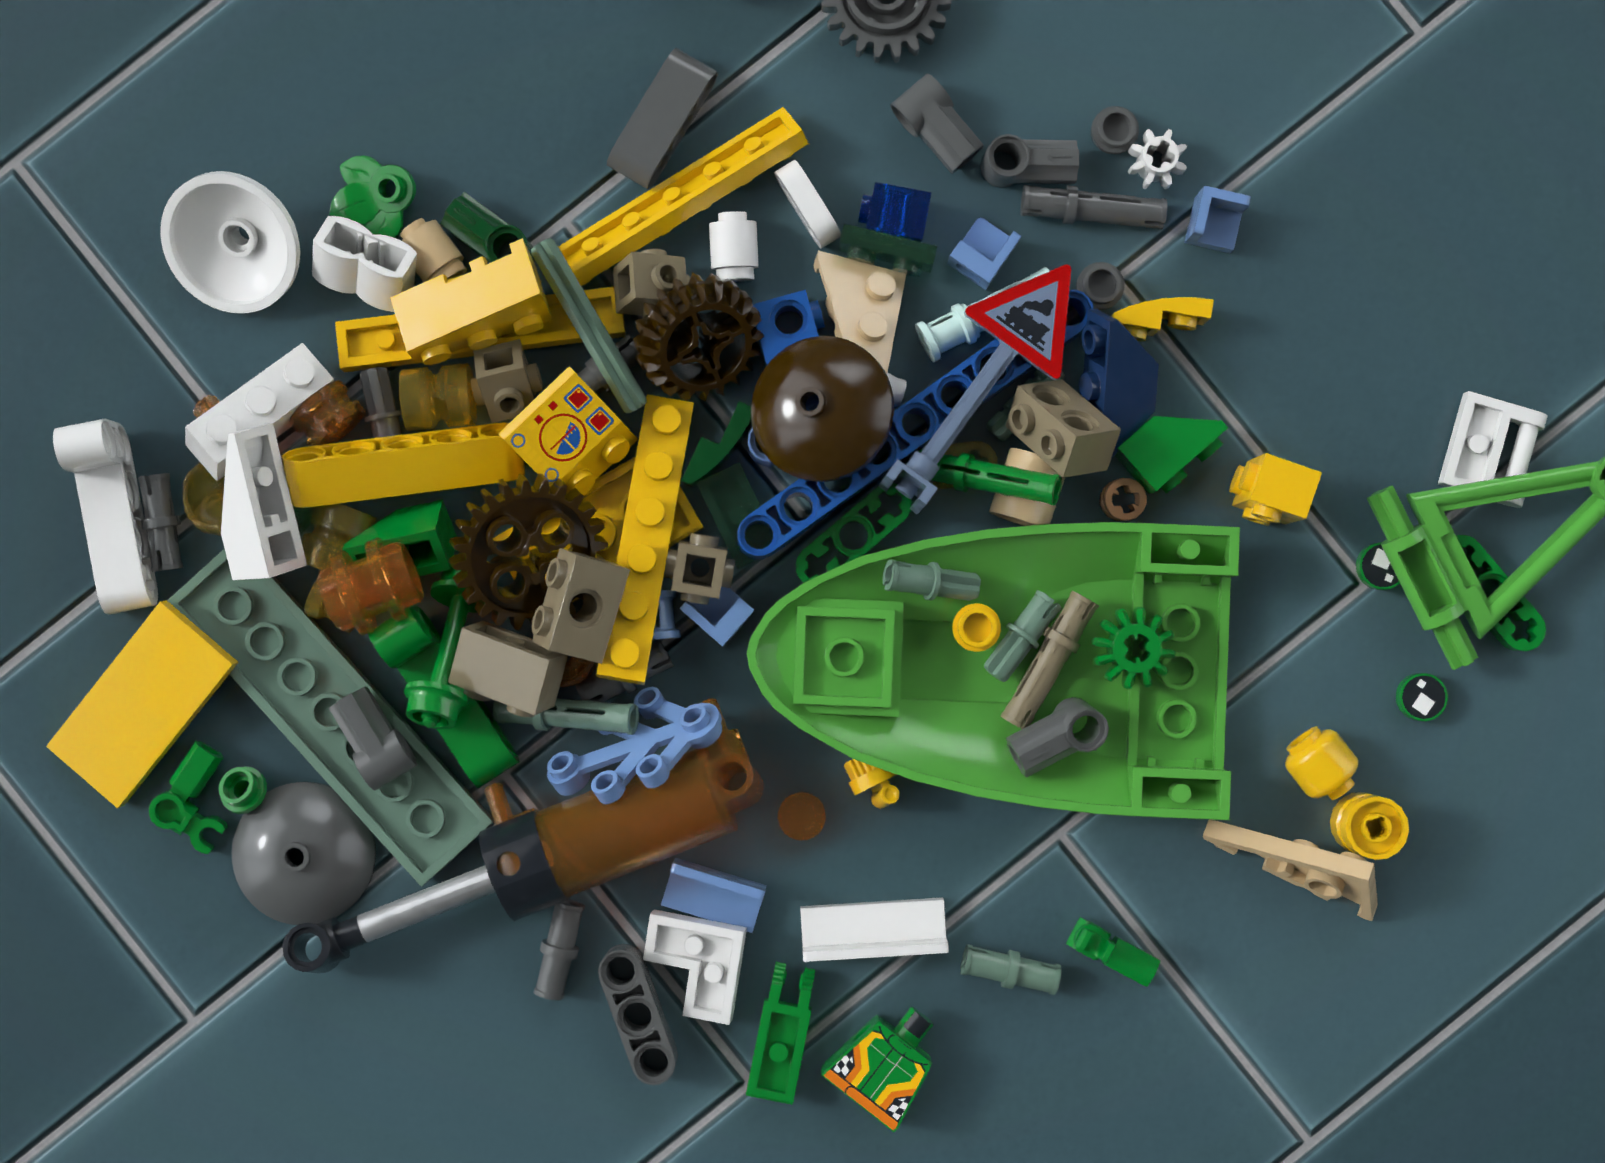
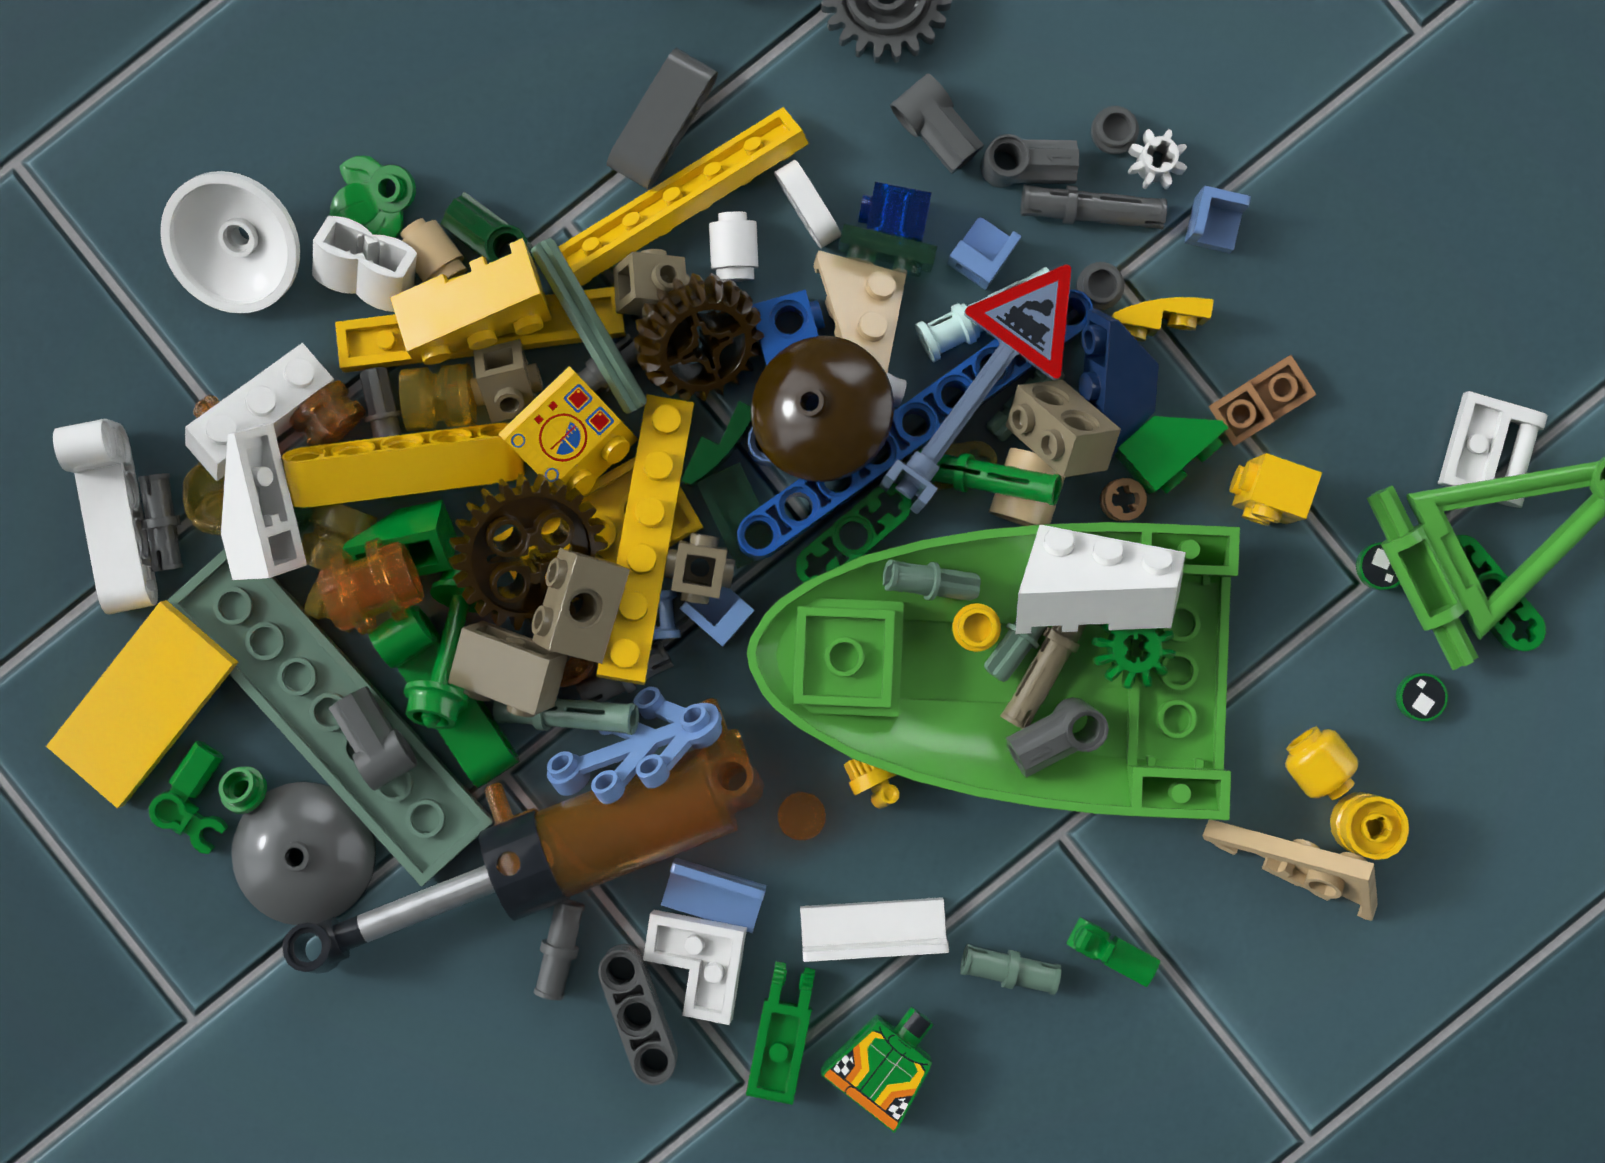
(1097, 581): none -> white wedge
(1262, 400): none -> medium nougat slope

